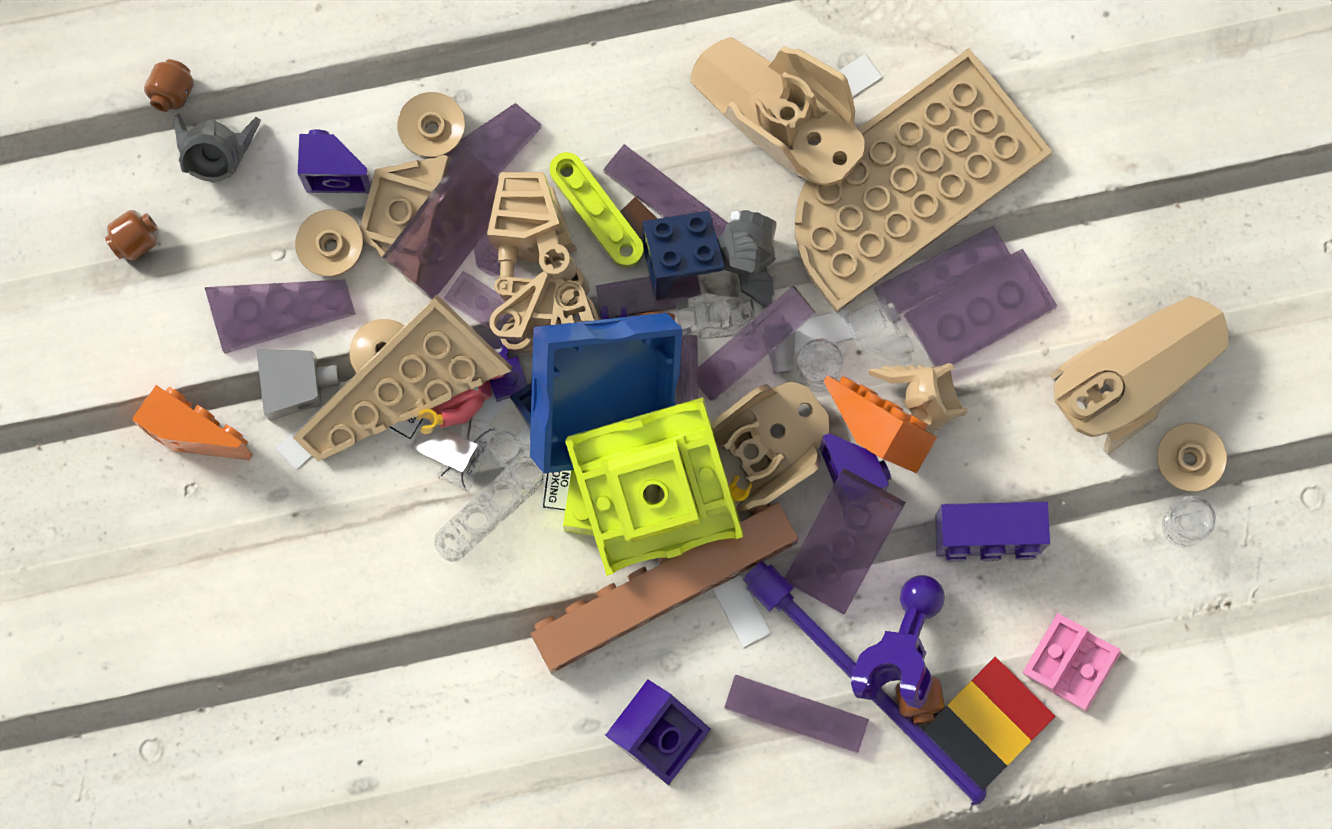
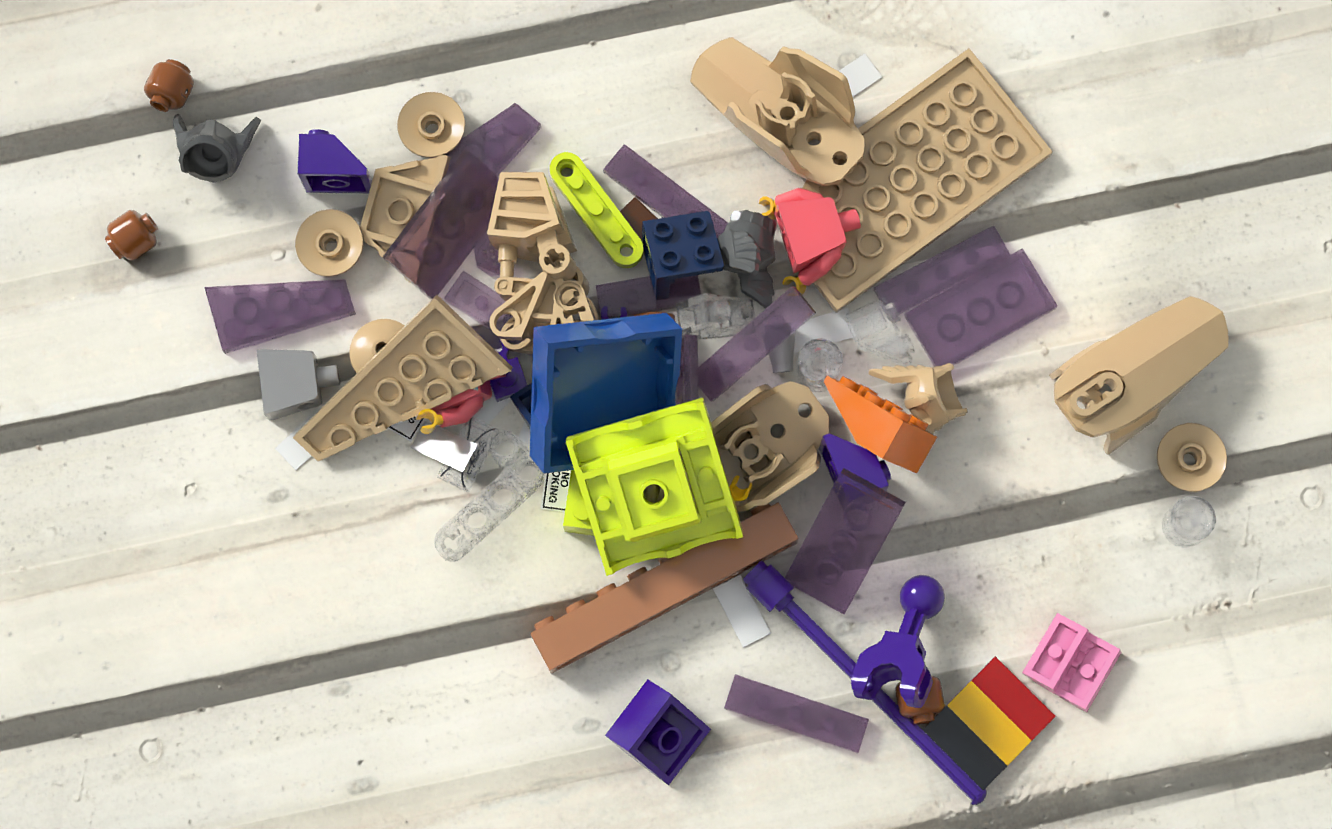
(181, 429): orange slope -> none
(810, 232): none -> coral torso
(992, 530): dark purple brick -> none

